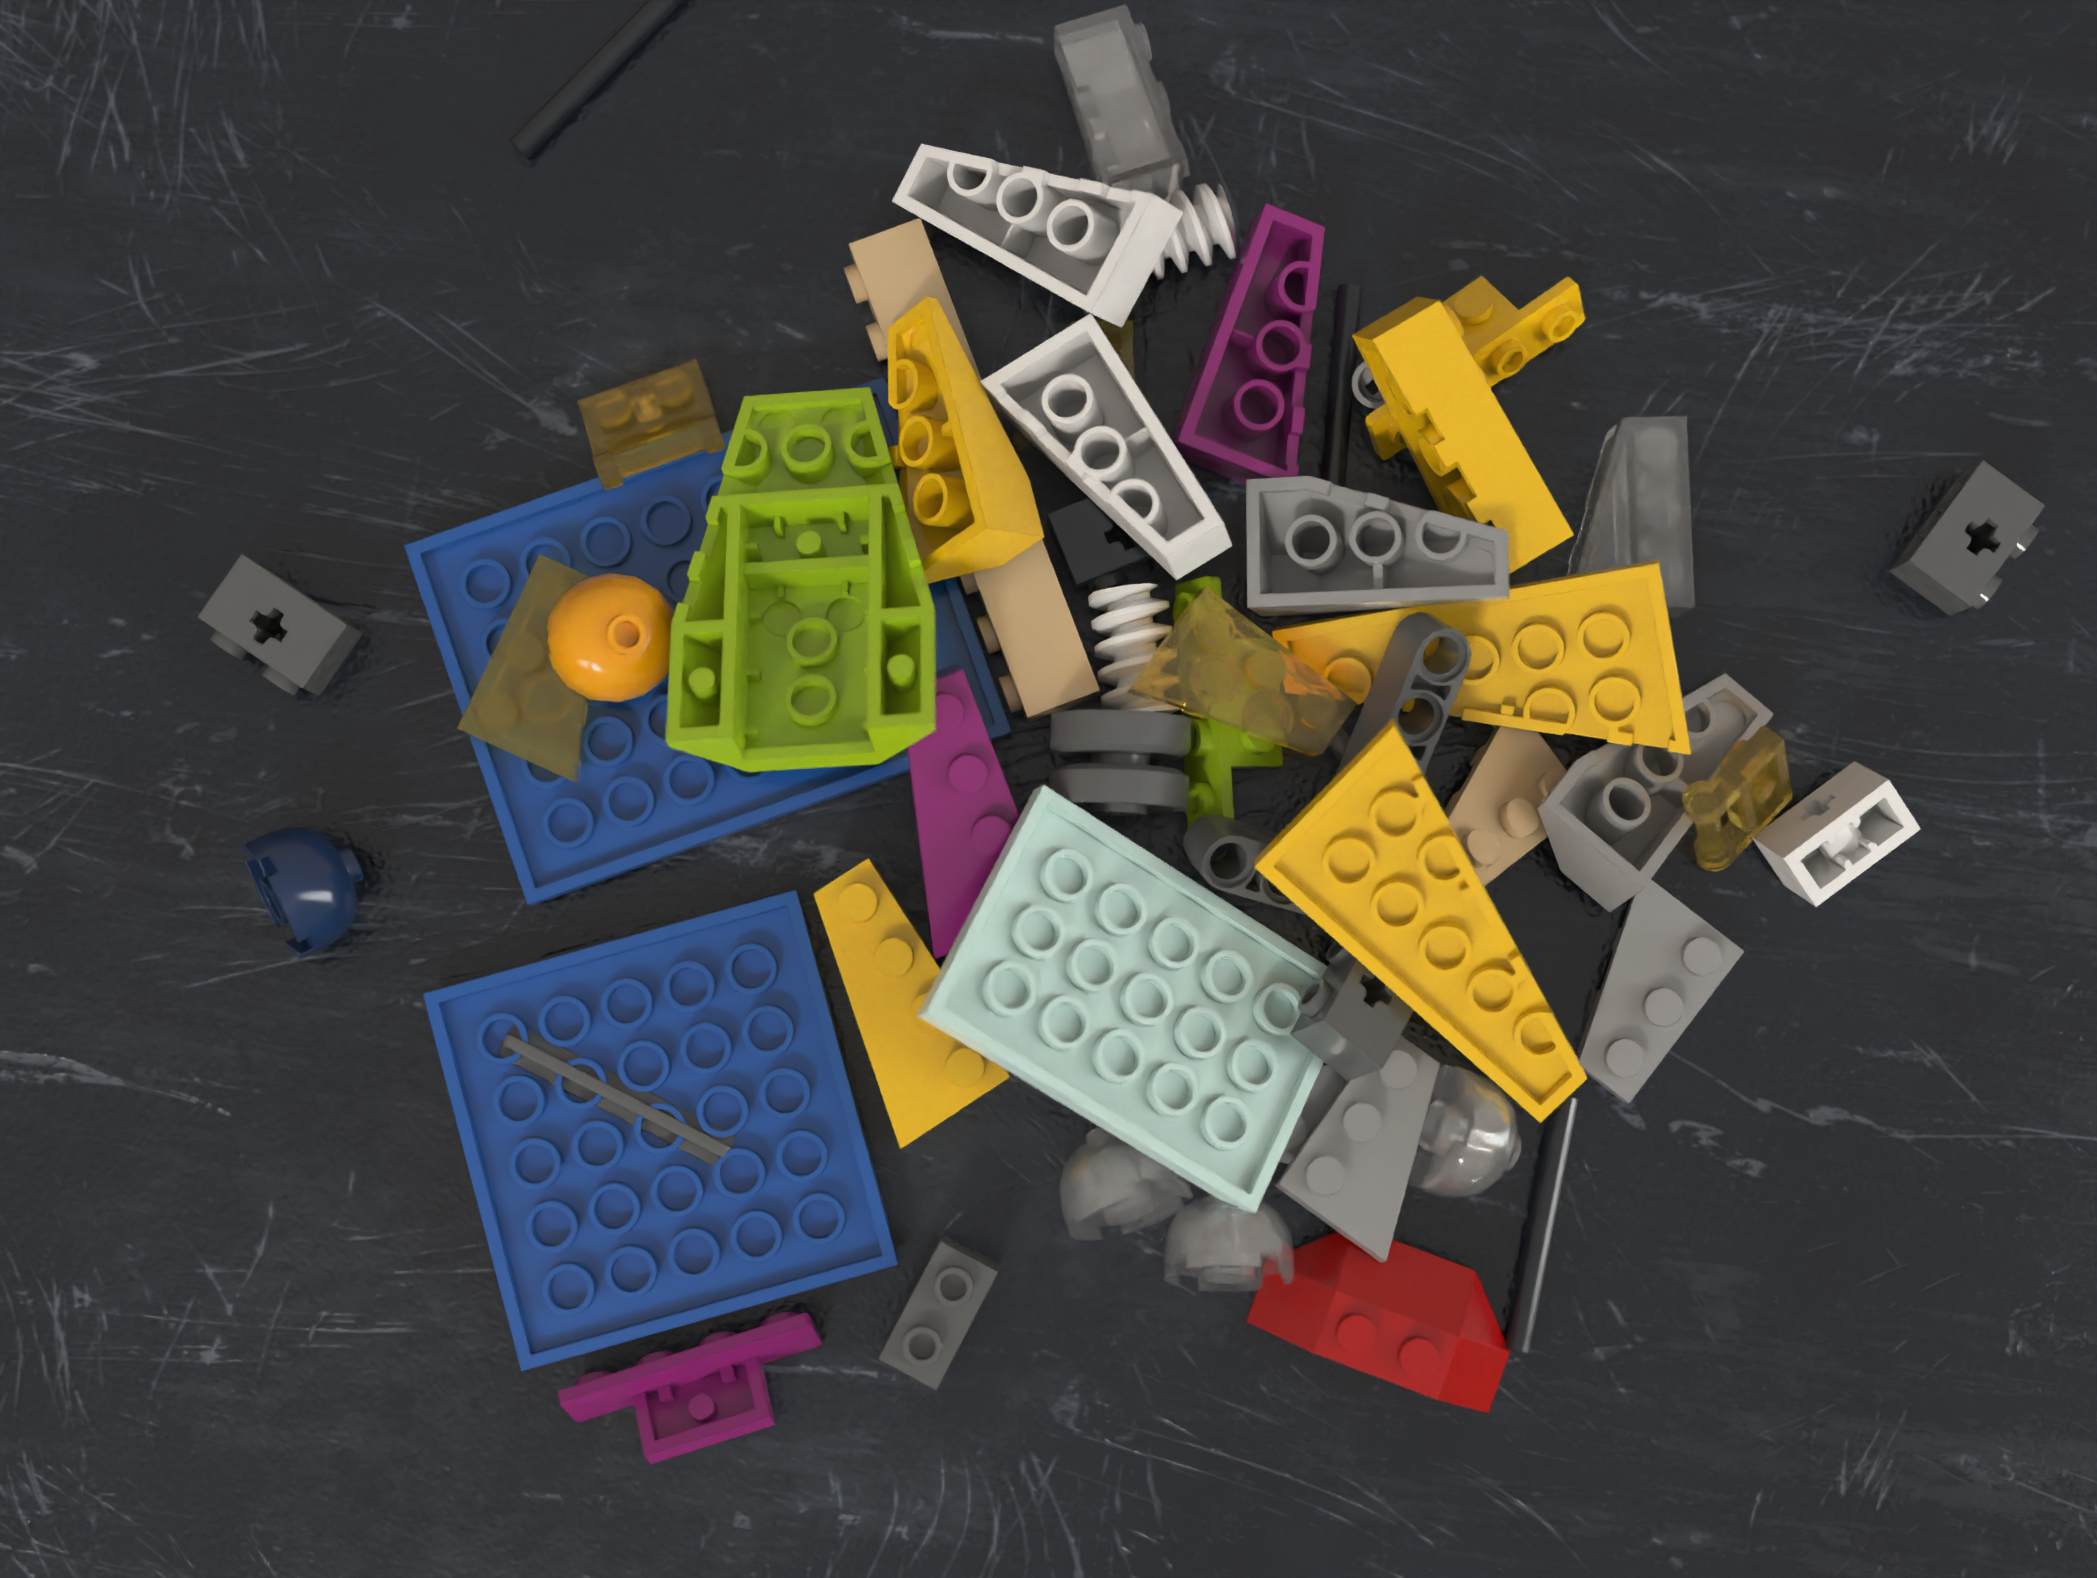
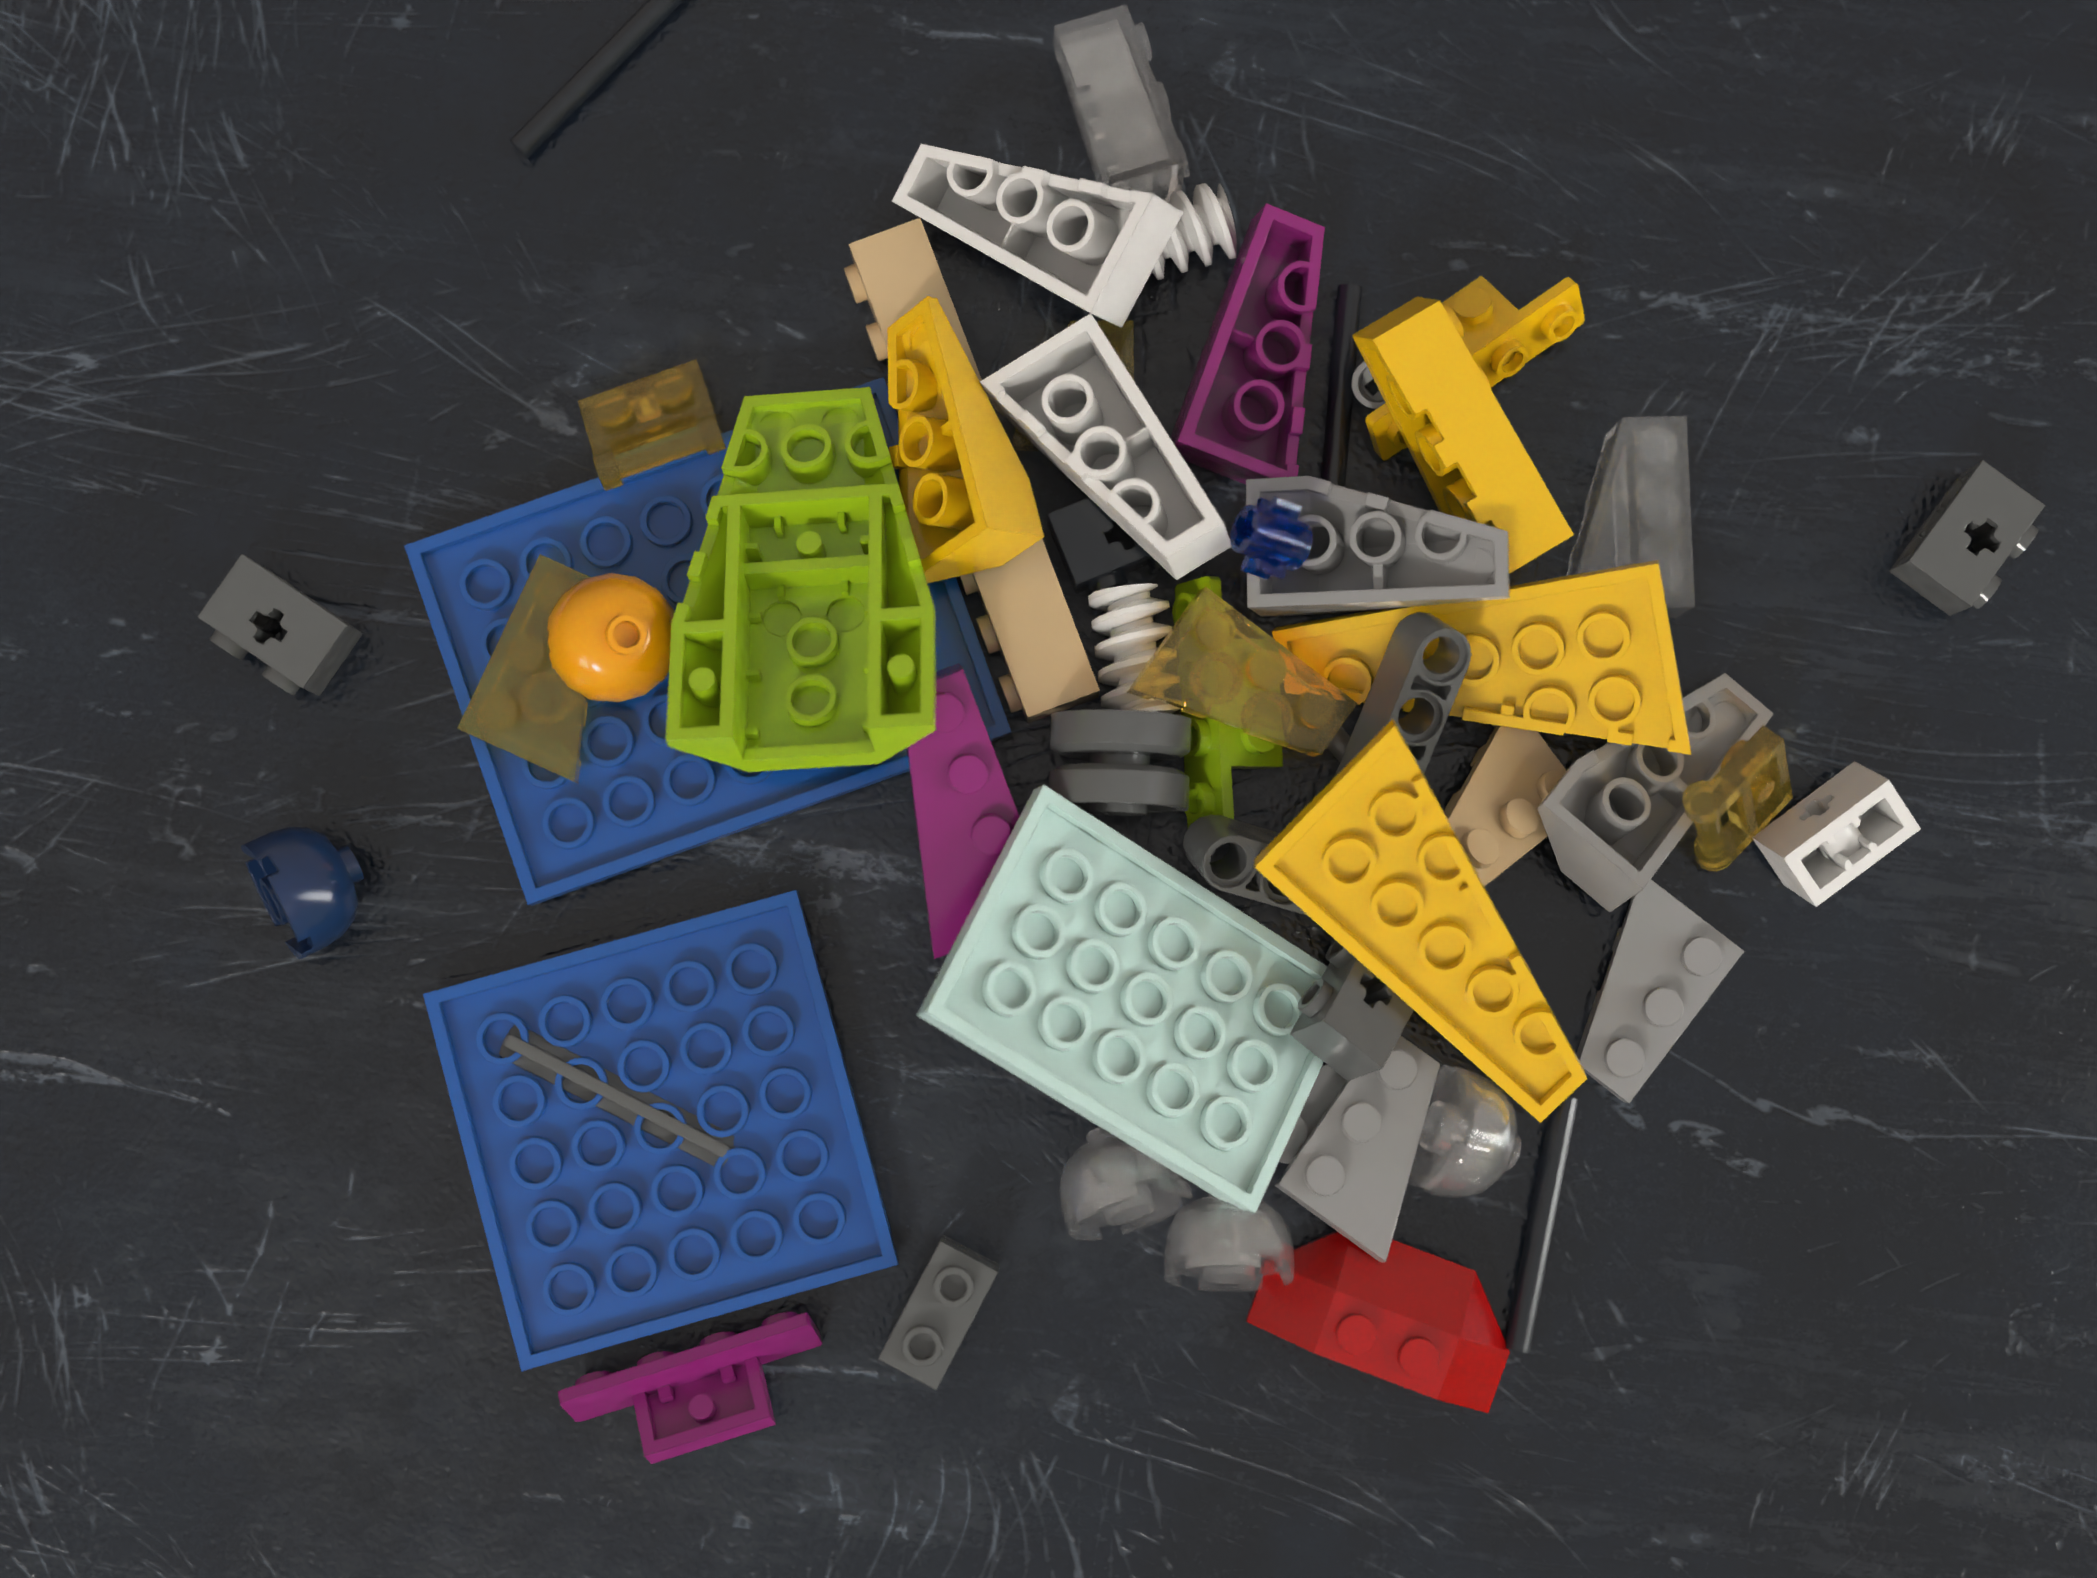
(887, 978): yellow wedge -> none
(1271, 538): none -> clear blue gear

